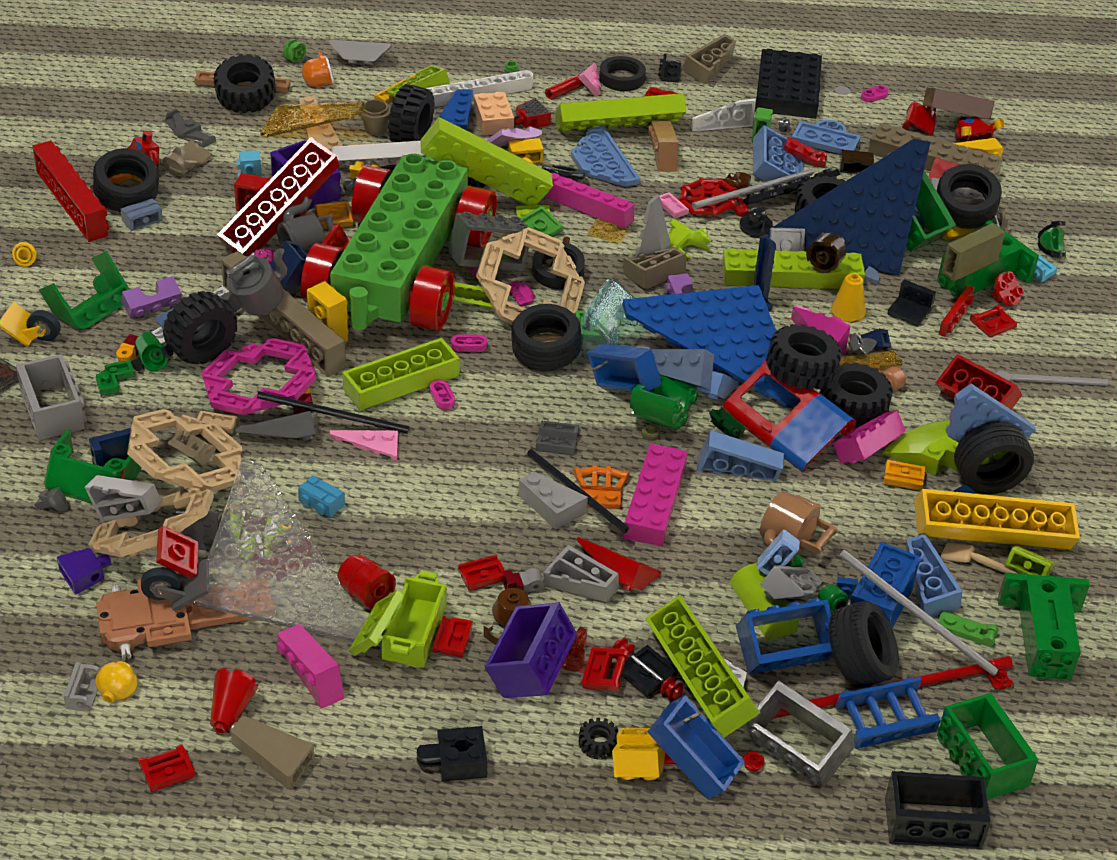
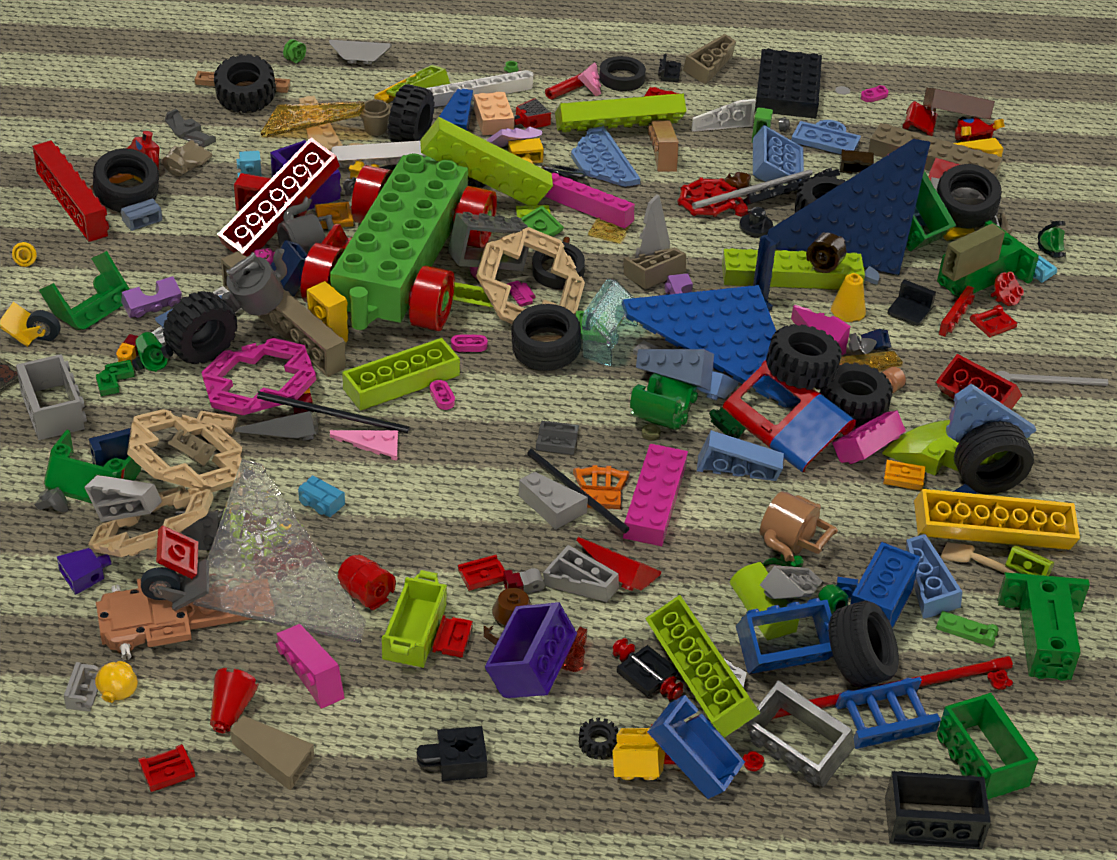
(317, 72): orange piece -> none
(376, 623): lime plate -> none
(598, 667): red plate -> none
(625, 367): blue piece -> none
(673, 205): bright pink plate -> none
(682, 236): lime animal -> none
(778, 552): light blue brick -> none
(788, 238): flat silver plate -> none
(805, 152): red plate -> none
(918, 612): light grey piece -> none

